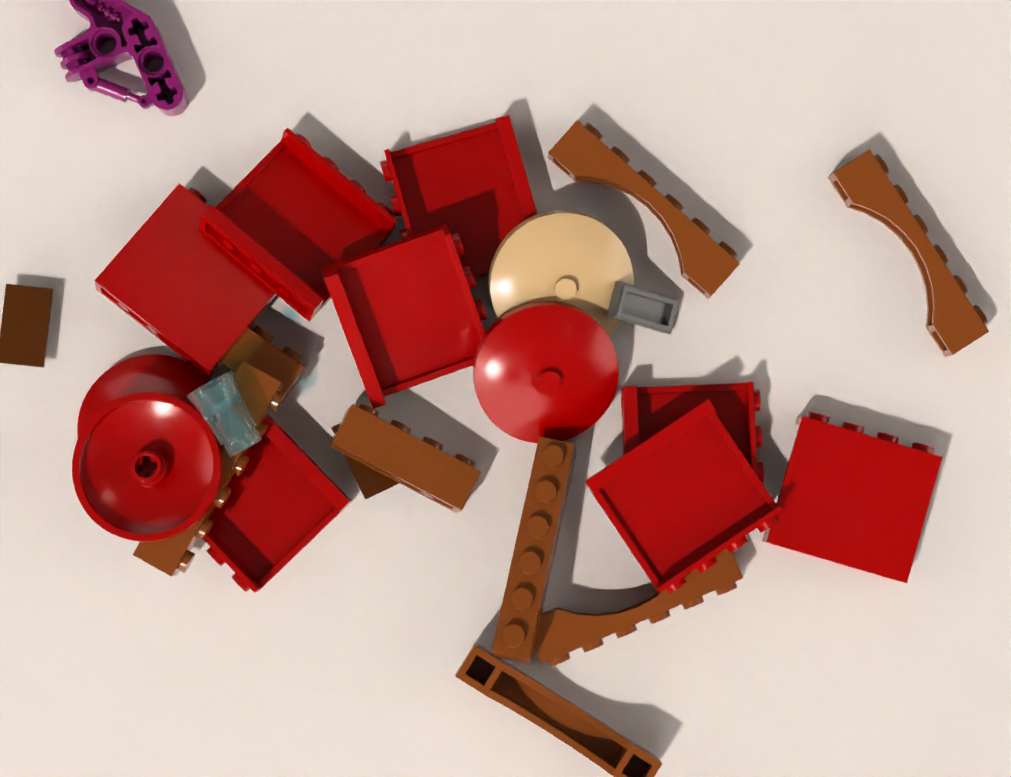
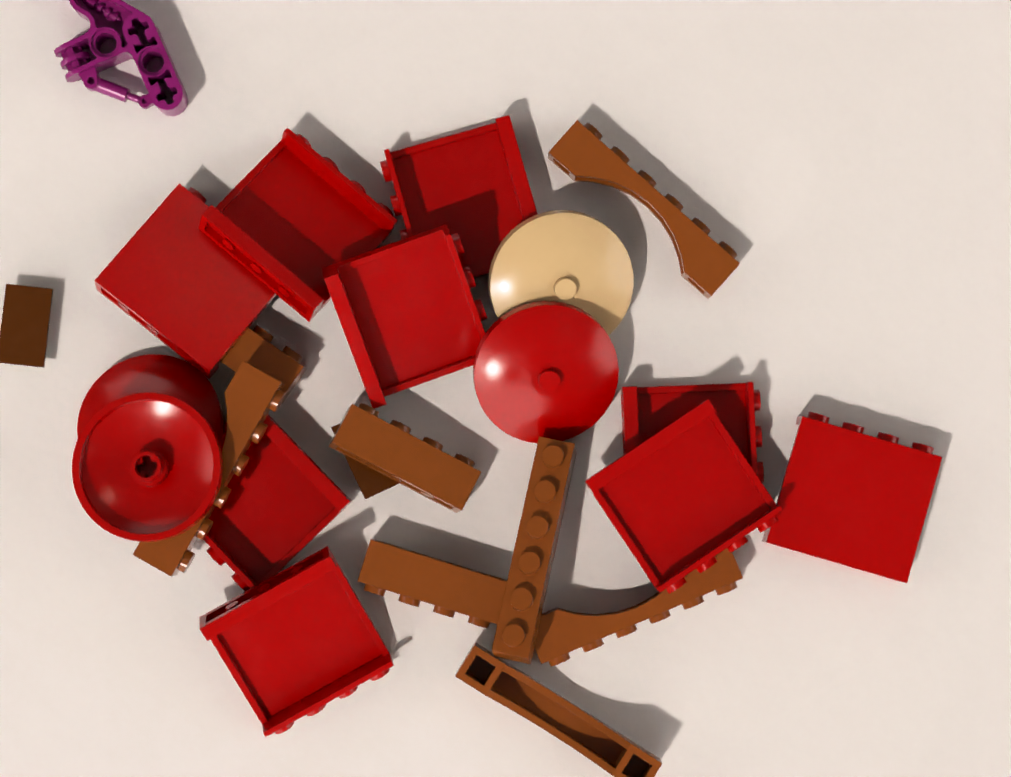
(226, 413): clear light blue plant -> none
(297, 641): none -> red panel
(432, 581): none -> dark orange brick
(642, 307): dark grey tile -> none
(950, 314): dark orange arch -> none

